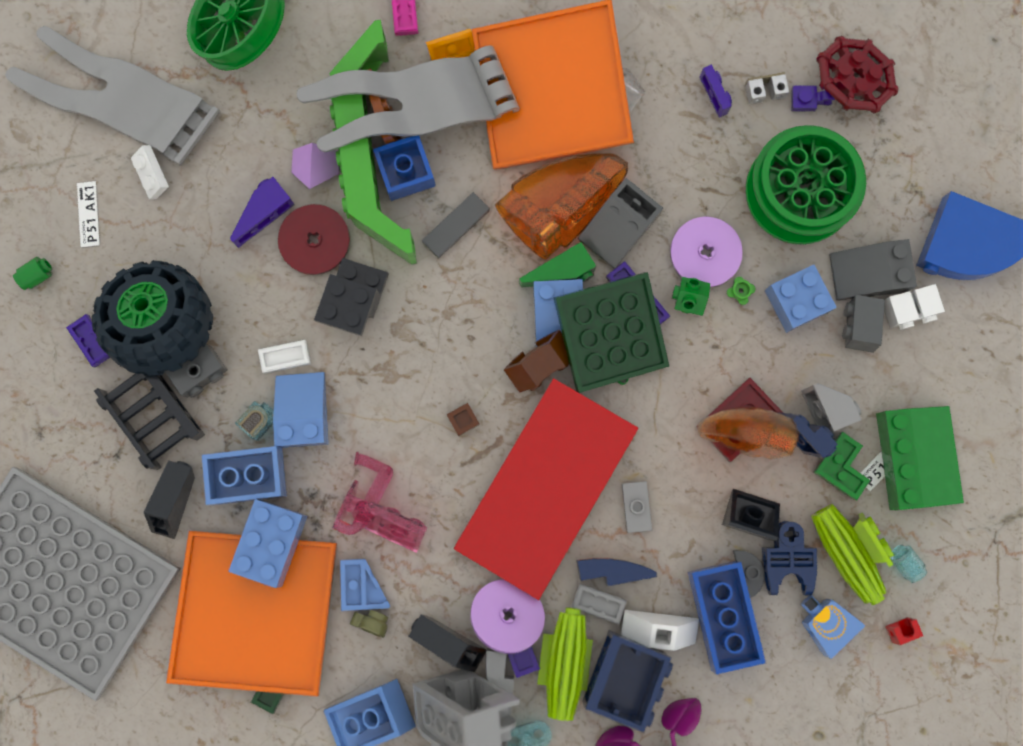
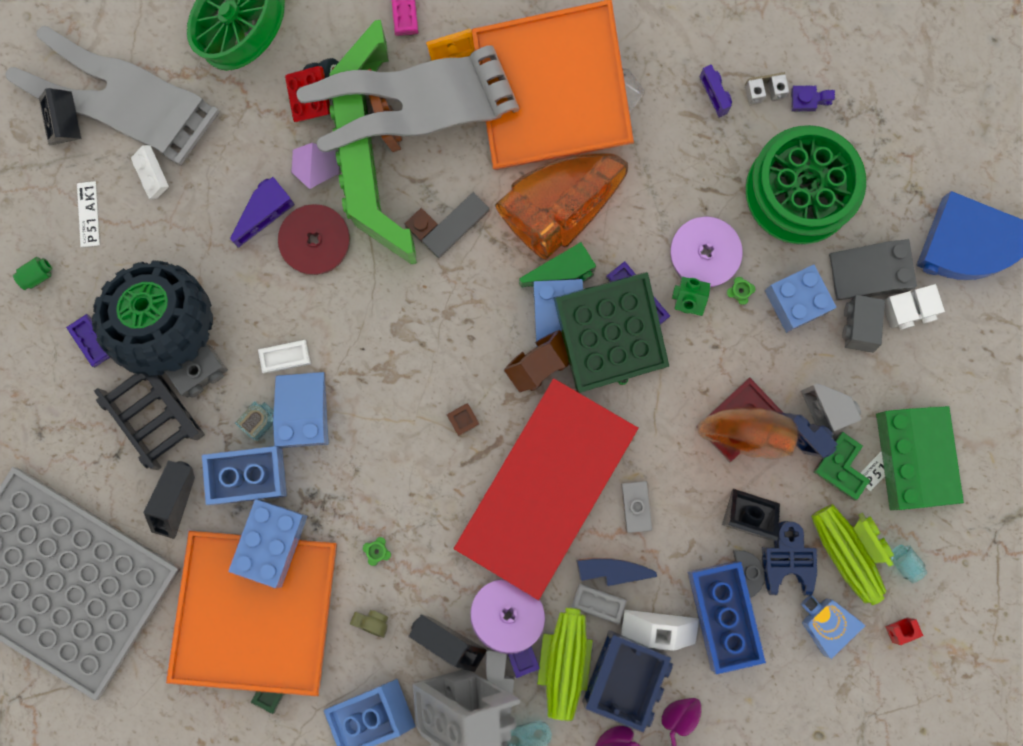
(59, 116): none -> black slope
(310, 74): none -> red plate
(351, 297): black bracket -> none
(360, 587): medium blue wing -> none
(370, 548): none -> bright green plate
(375, 517): clear pink plate -> none
(404, 167): blue brick -> none
(420, 224): none -> reddish brown plate
(620, 223): dark grey slope -> none
(845, 86): dark red plate -> none

